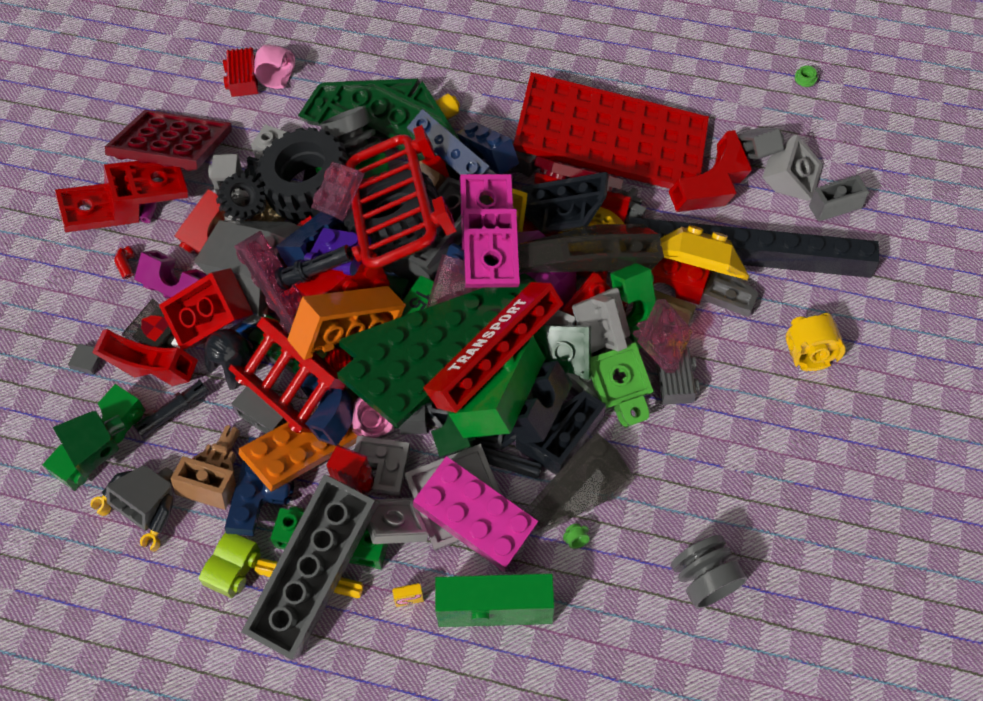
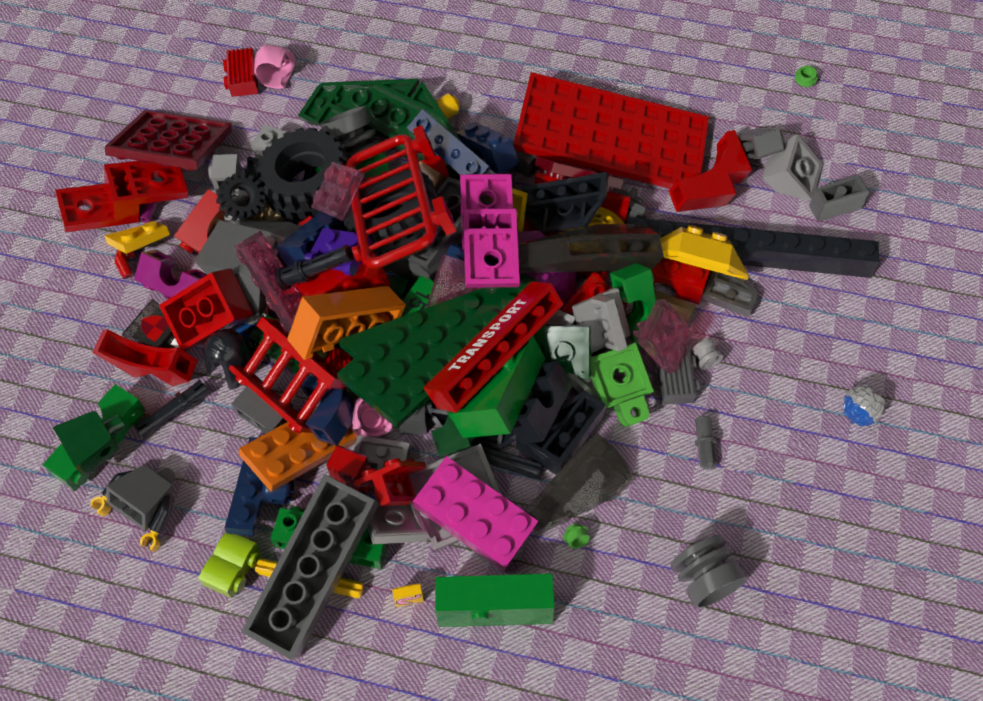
(84, 360): dark grey tile -> none
(137, 237): none -> yellow wing
(209, 474): medium nougat brick -> none
(392, 482): none -> red bracket
(705, 442): none -> dark grey axle
(706, 354): none -> light grey wheel
(814, 342): yellow brick -> none
(863, 405): none -> piece

